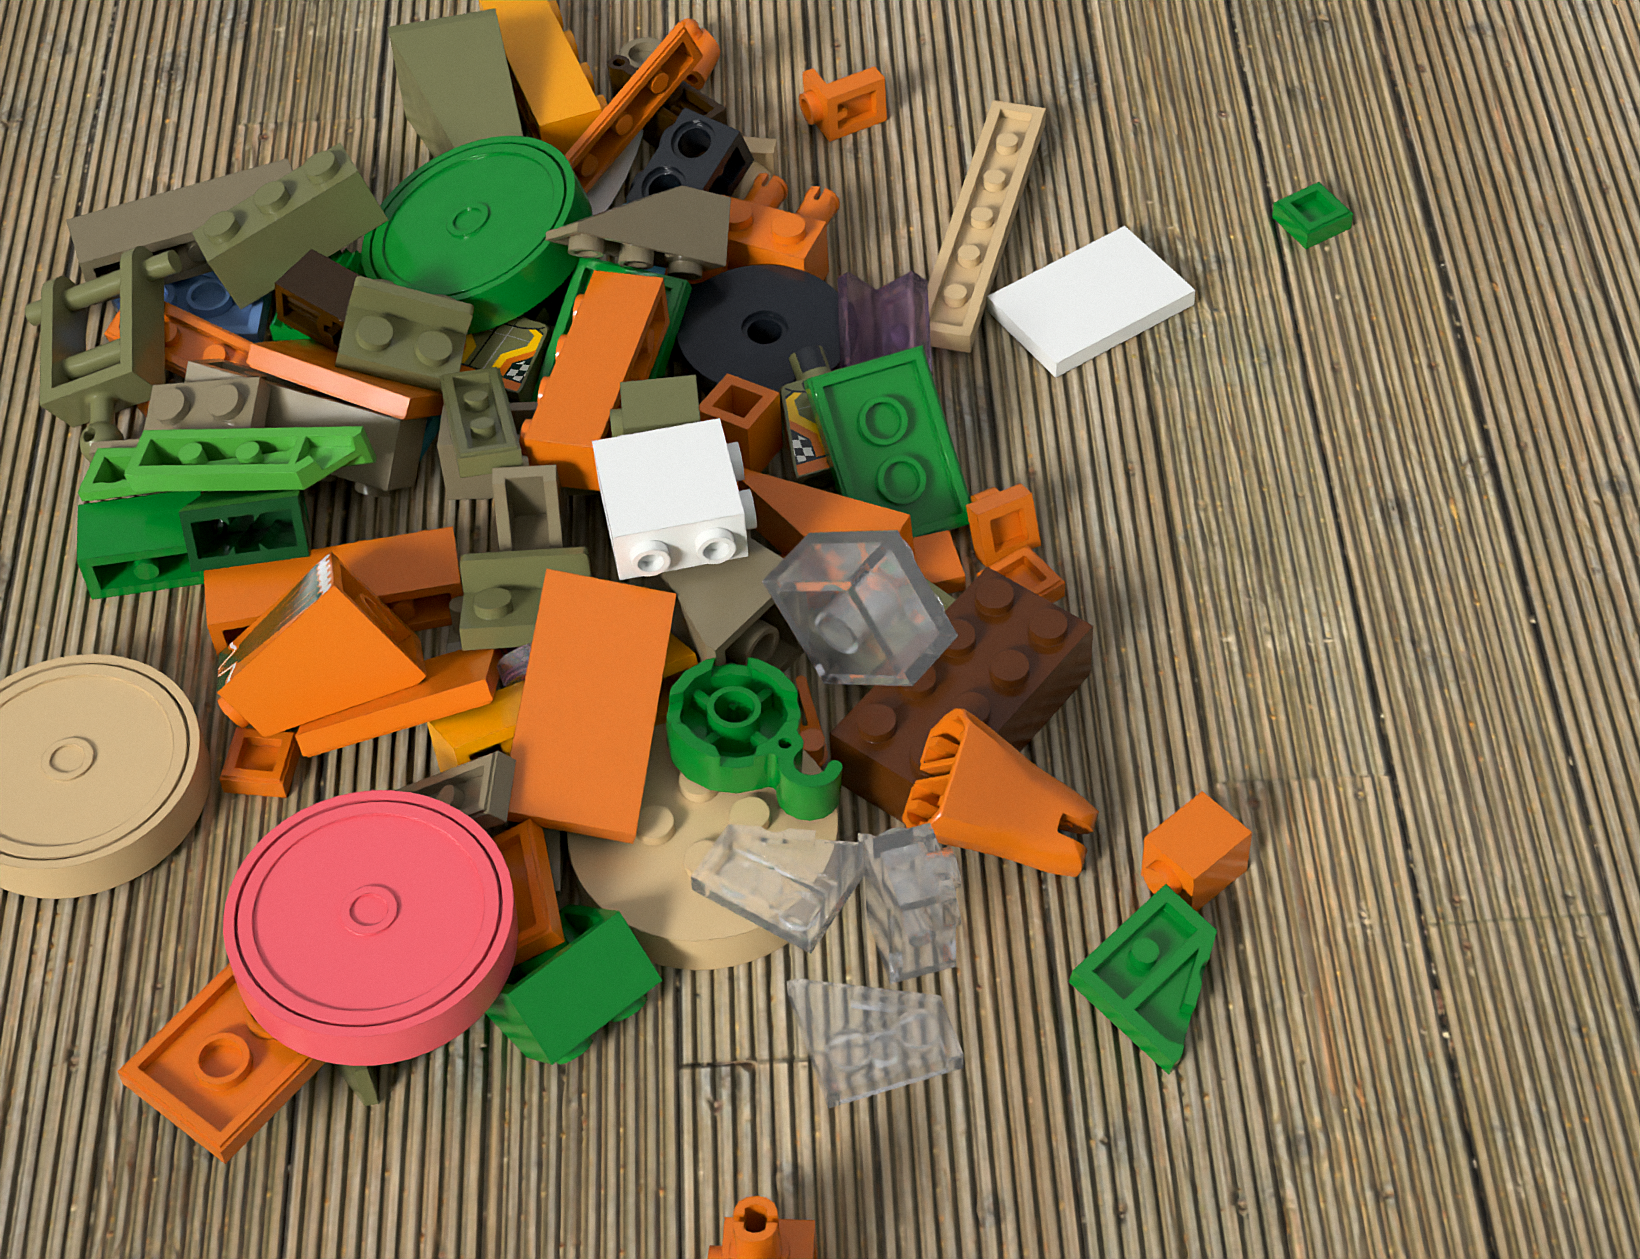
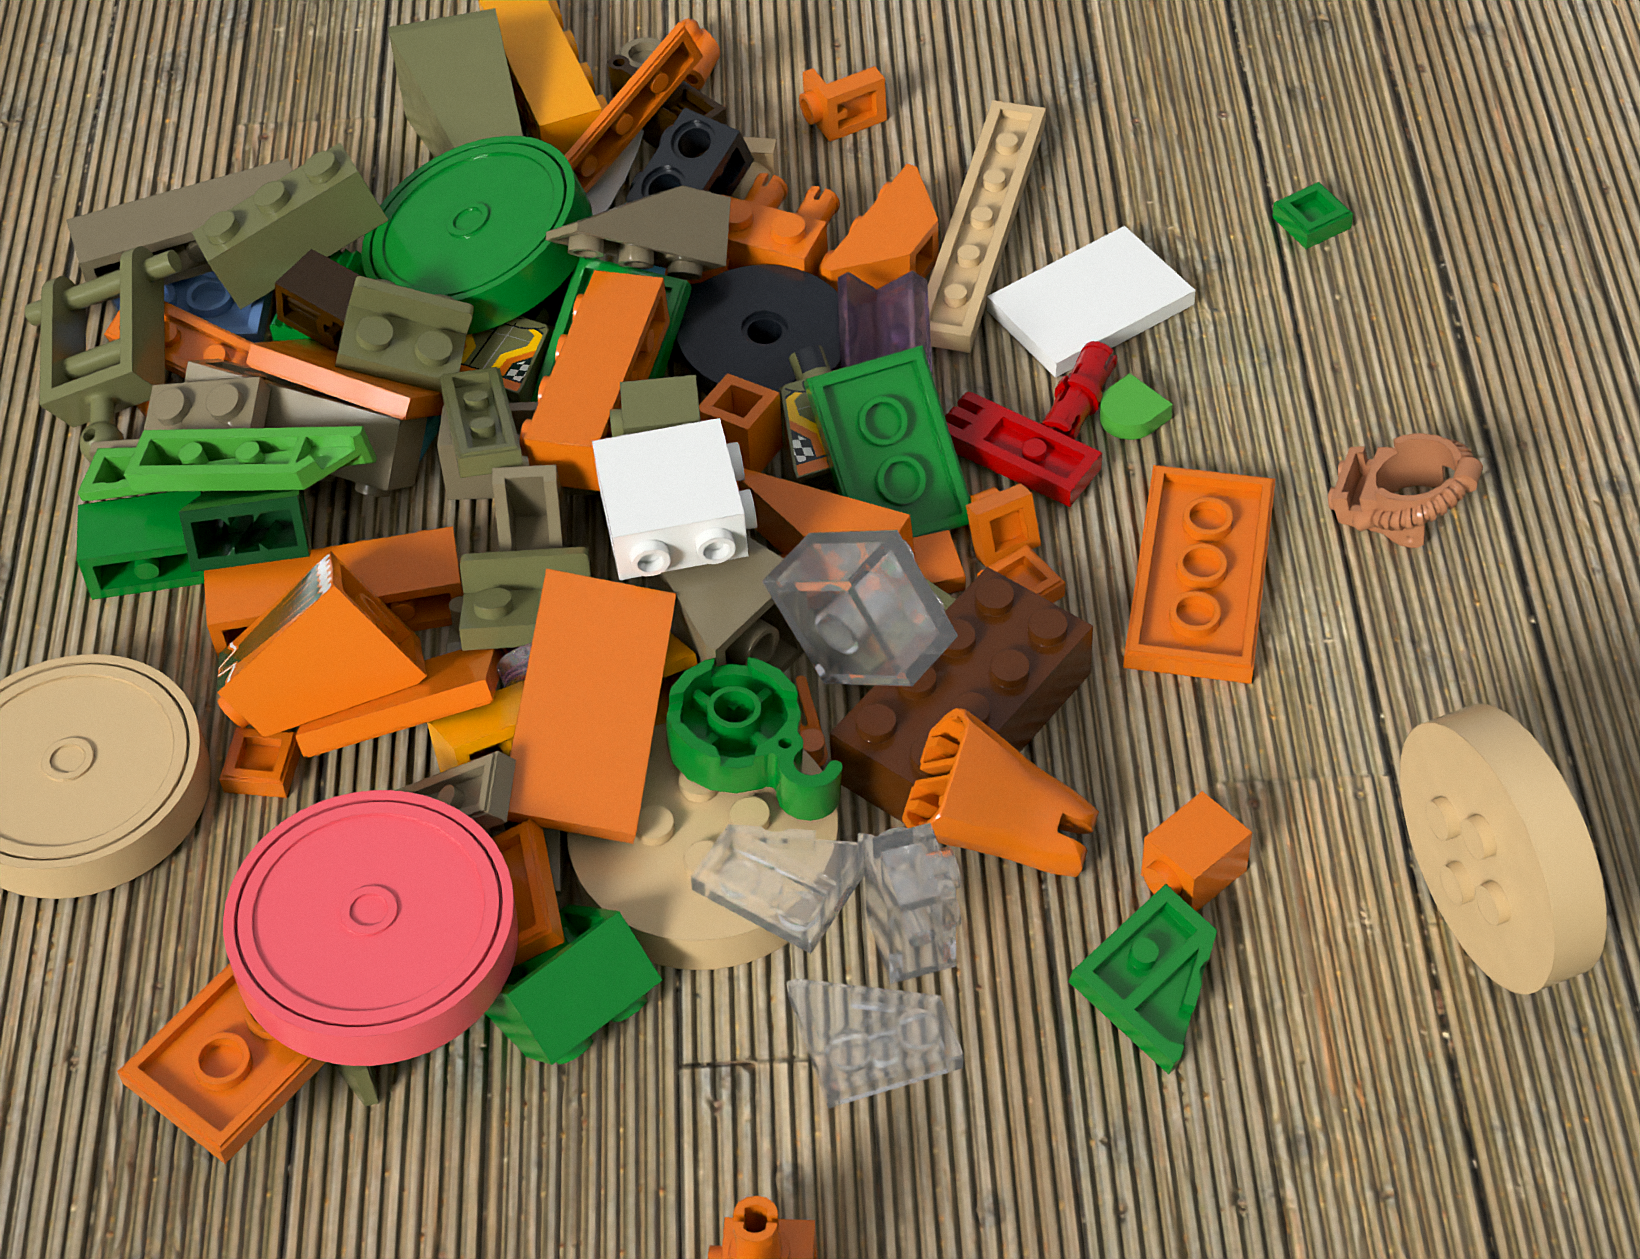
(890, 238): none -> orange slope
(1022, 448): none -> red hinge
(1081, 390): none -> red pin
(1133, 409): none -> bright green tile
(1200, 574): none -> orange tile
(1367, 487): none -> nougat piece
(1503, 848): none -> tan brick

